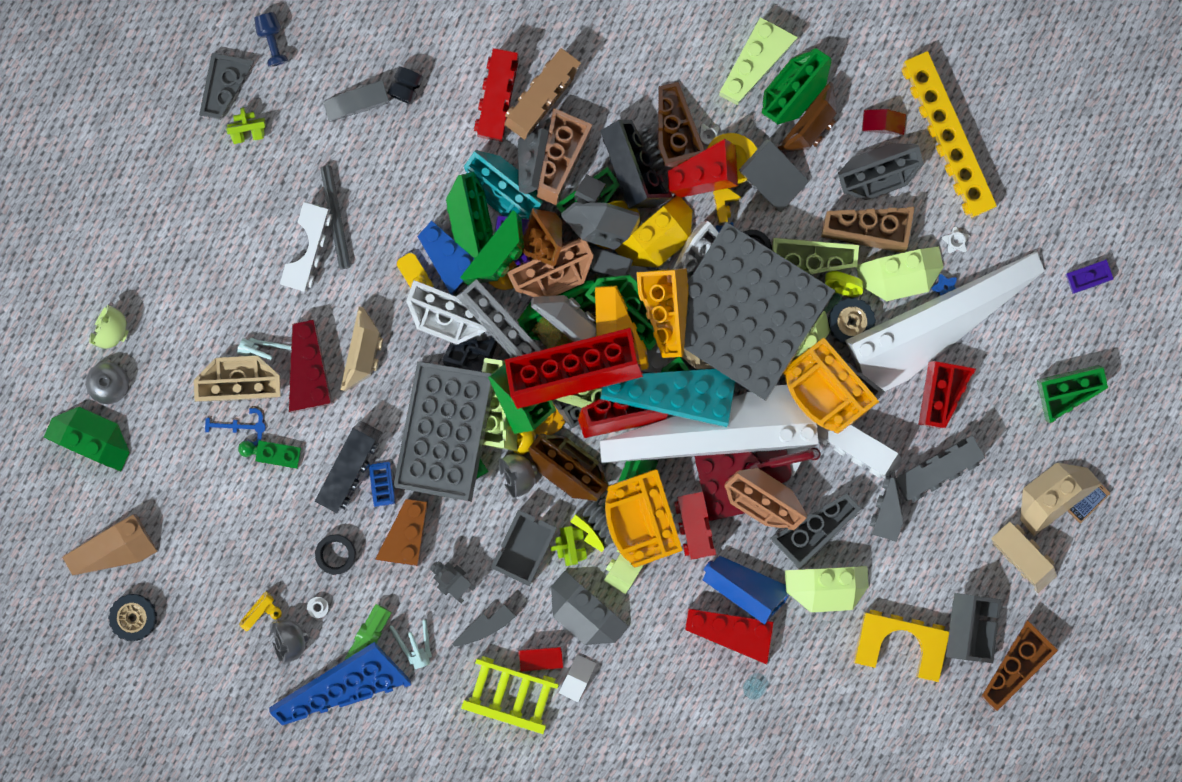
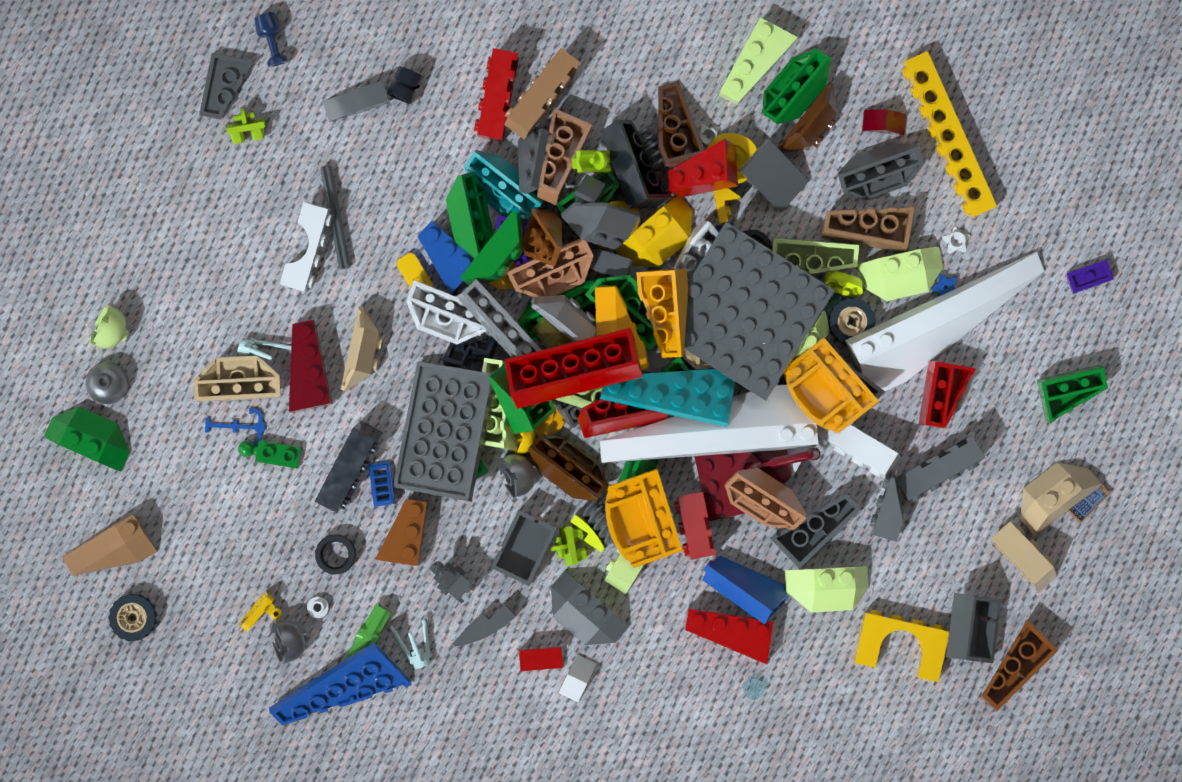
(515, 715): neon yellow fence -> none
(591, 161): none -> lime hips

